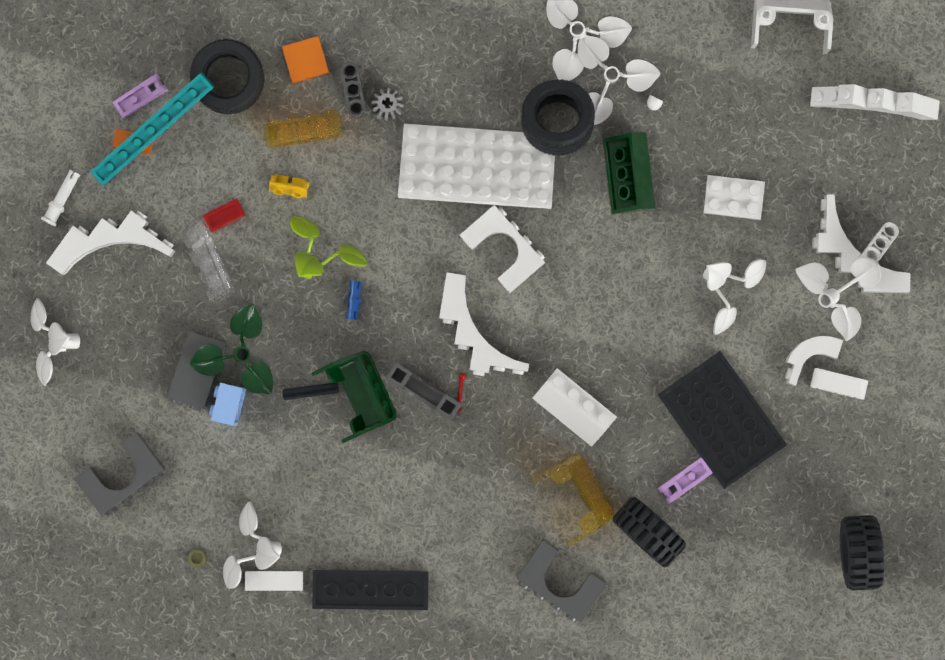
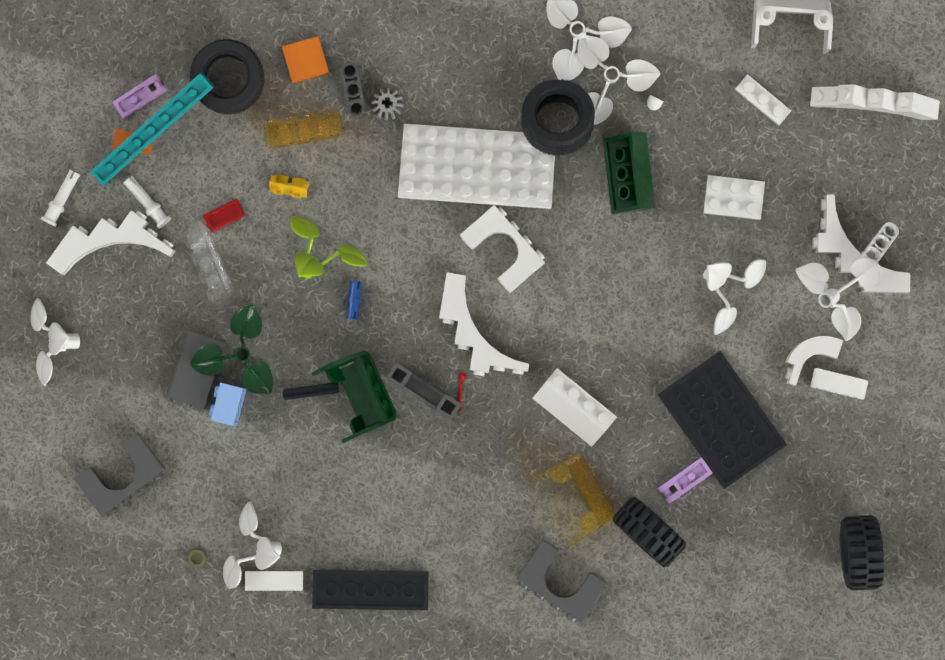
(152, 209): none -> white pin
(763, 100): none -> white plate

